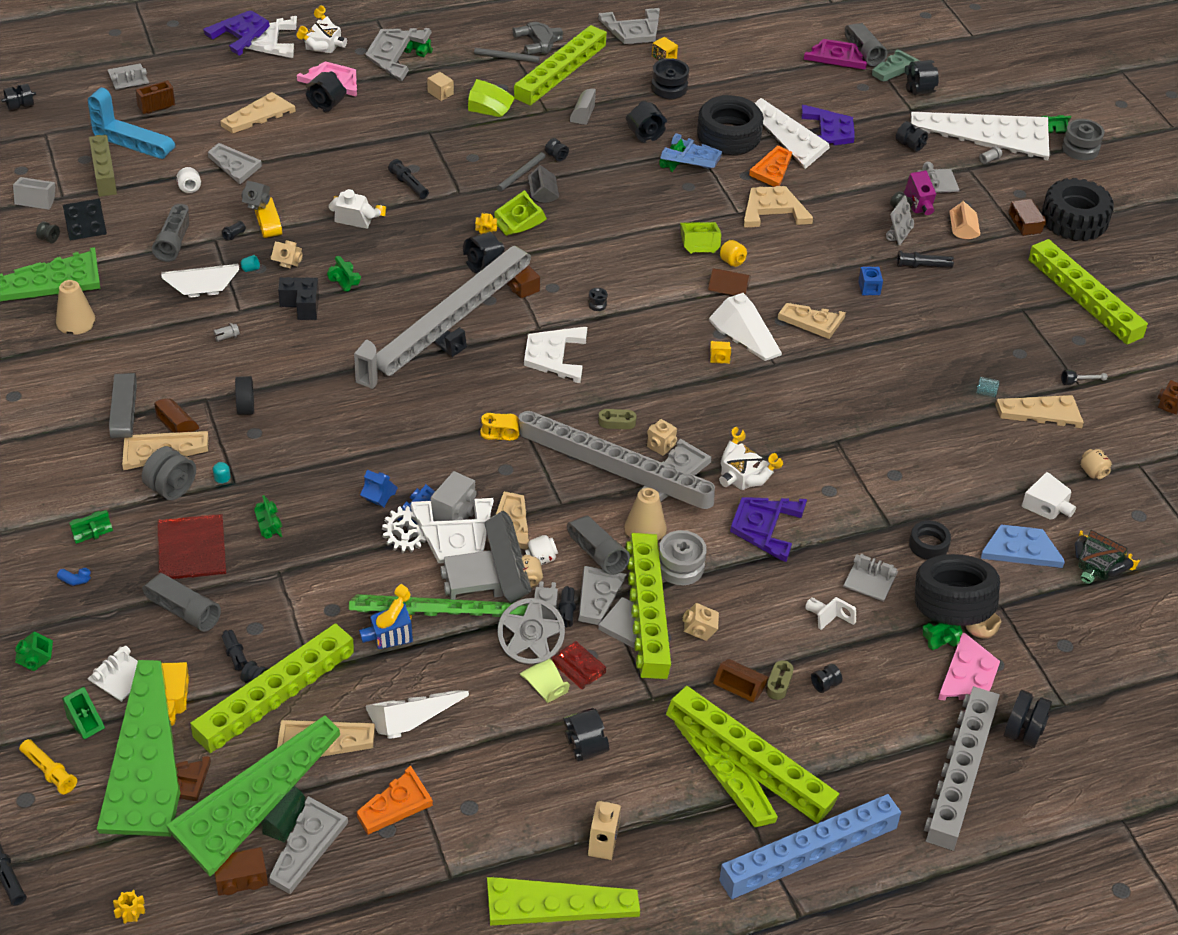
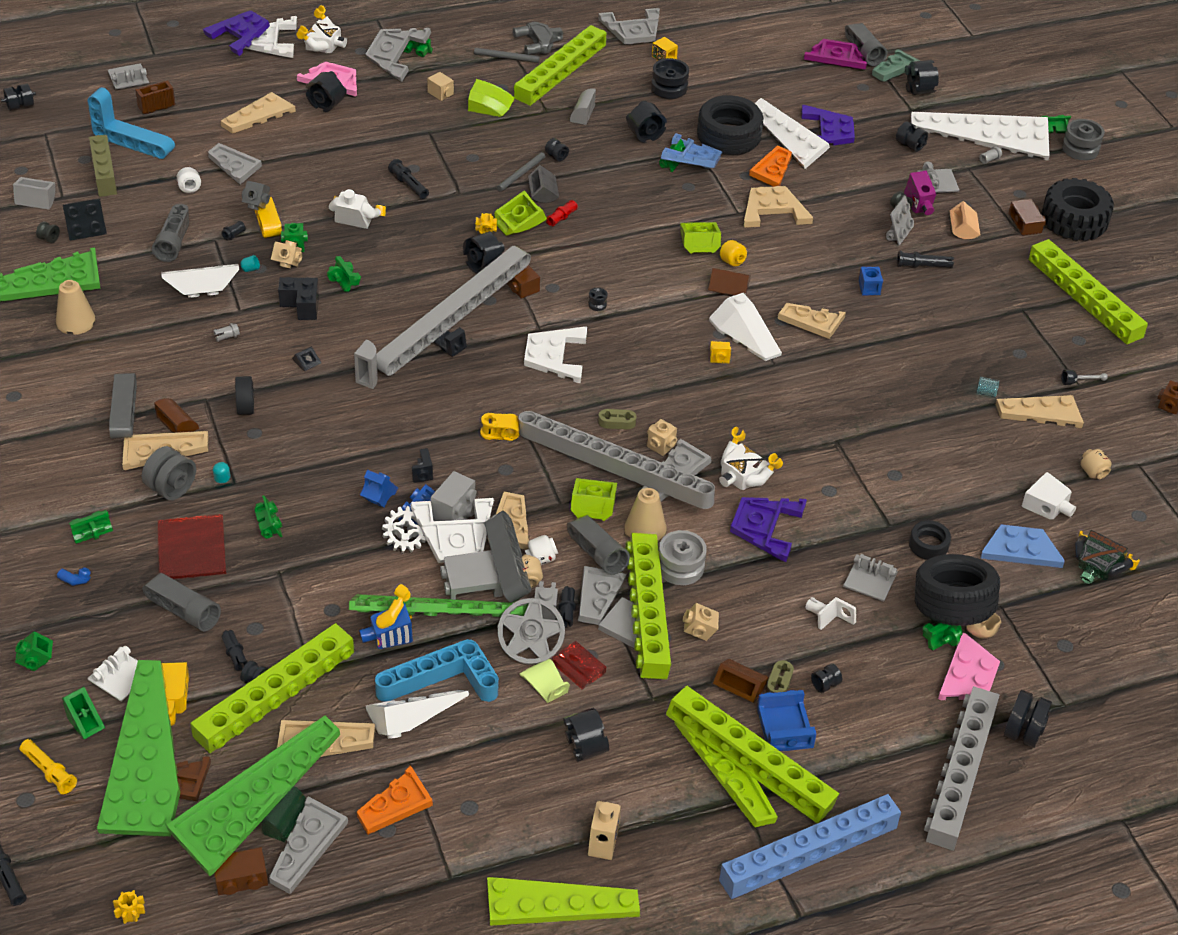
(295, 233): none -> green brick
(306, 359): none -> black slope
(424, 469): none -> black bracket
(438, 666): none -> dark azure beam
(561, 213): none -> red pin
(593, 498): none -> lime slope
(785, 720): none -> blue panel

